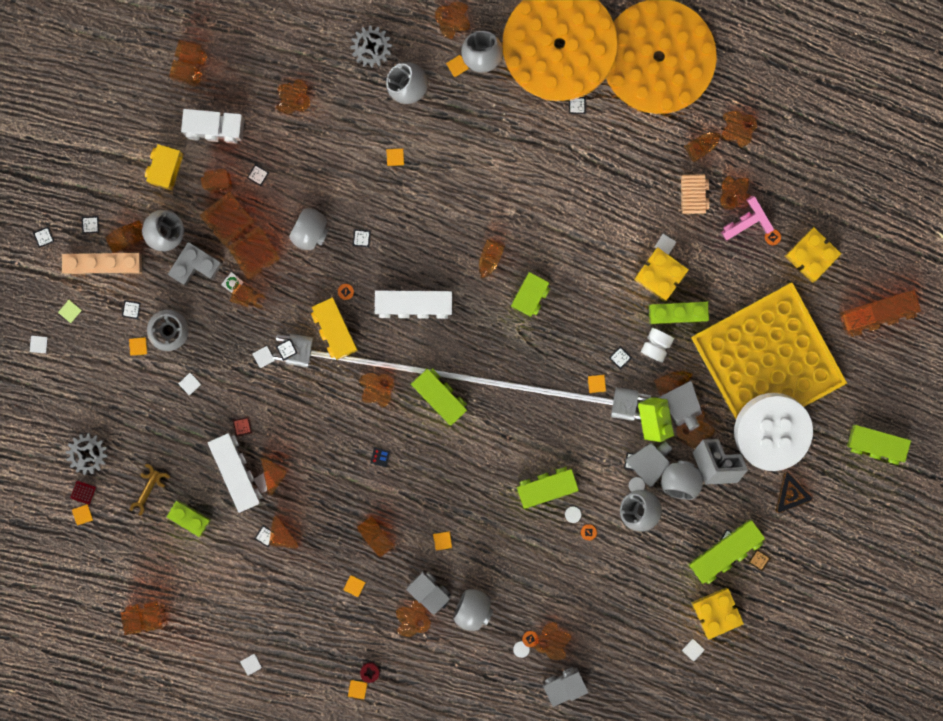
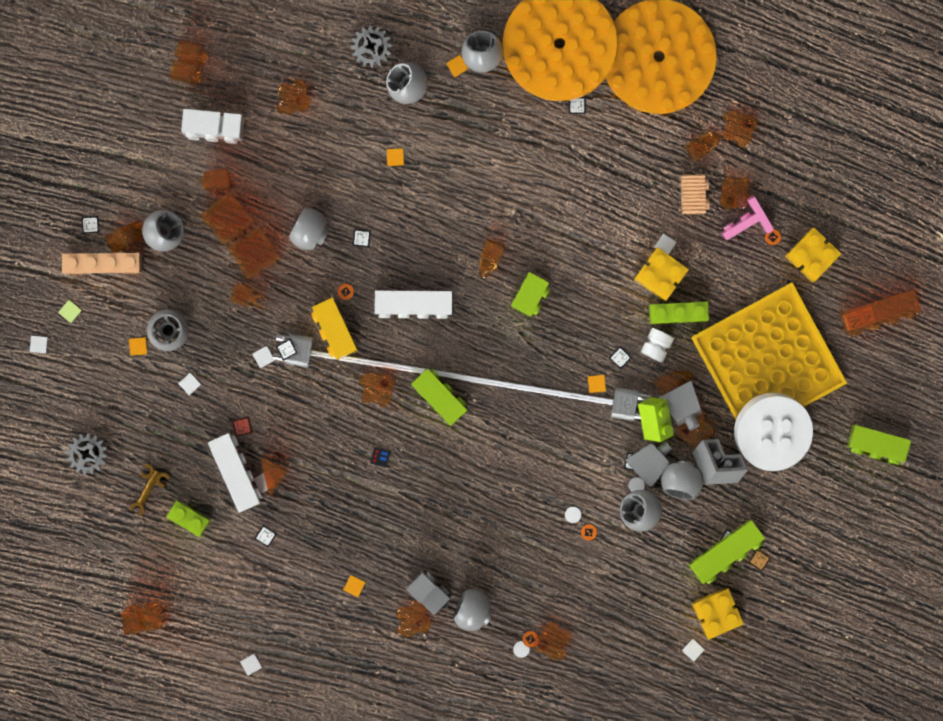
(43, 237): sticker -> none
(82, 515): light orange sticker -> none
(83, 492): dark red slope -> none
(131, 309): sticker -> none
(164, 167): yellow piece -> none
(192, 260): light grey brick -> none
(230, 281): white sticker -> none
(258, 175): sticker -> none
(280, 535): clear orange slope -> none
(357, 689): light orange sticker -> none
(369, 672): dark red wheel -> none
(375, 536): clear orange slope -> none
(442, 541): light orange sticker -> none
(455, 19): clear orange plate -> none
(547, 487): lime brick -> none
(565, 687): light grey brick -> none
(791, 494): black piece -> none

